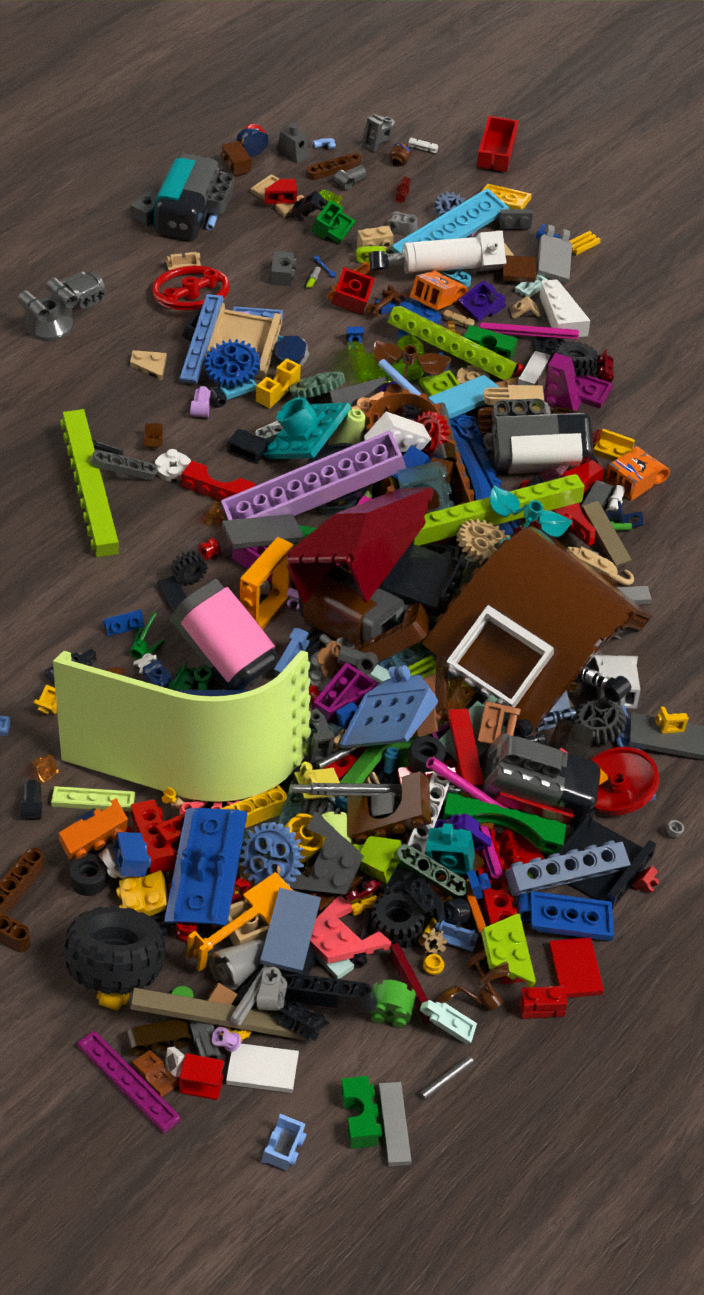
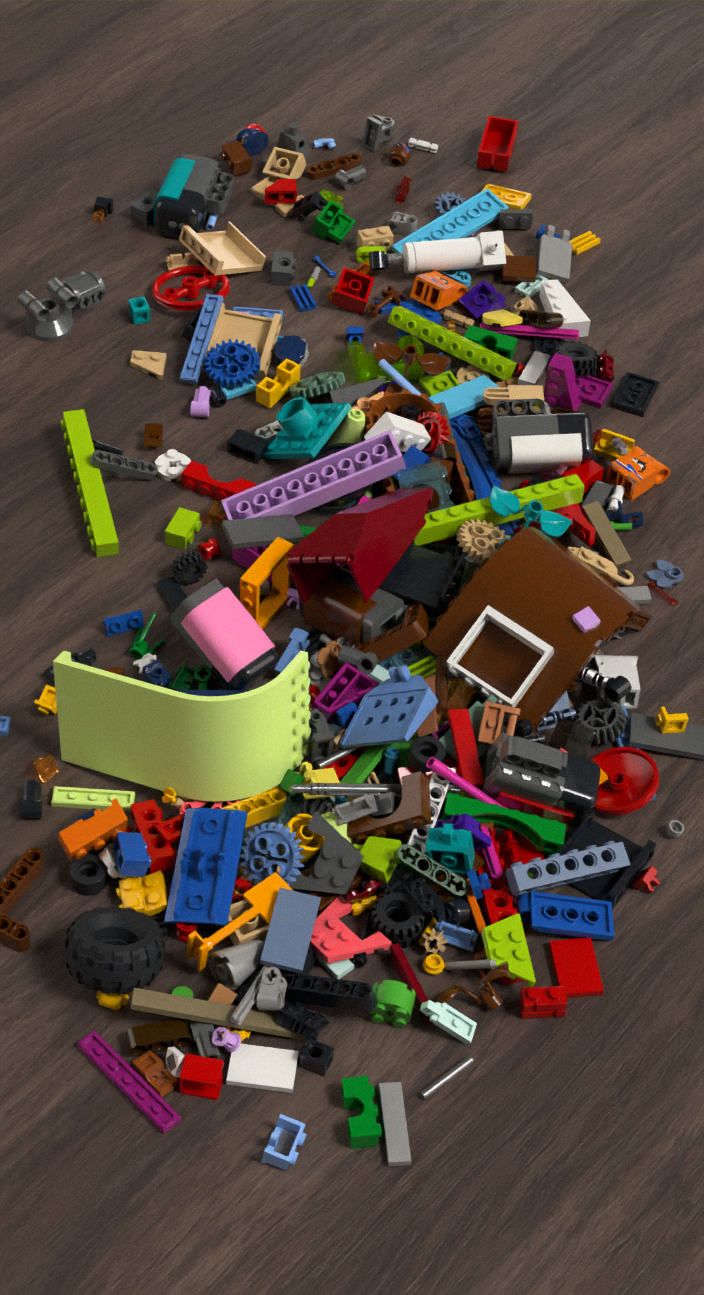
(102, 208): none -> black piece
(139, 310): none -> teal brick
(182, 528): none -> lime brick
(223, 250): none -> tan panel
(285, 164): none -> tan slope
(290, 778): none -> green tile
(300, 290): none -> blue tile
(316, 1065): none -> black brick
(355, 809): none -> light grey hinge
(473, 964): none -> light grey bar
(501, 317): none -> light yellow tile
(541, 318): none -> dark brown beam
(586, 619): none -> lavender tile
(619, 445): none -> light grey axle
(635, 394): none -> black tile
(665, 574): none -> sand blue plate
(673, 601): none -> clear red hinge

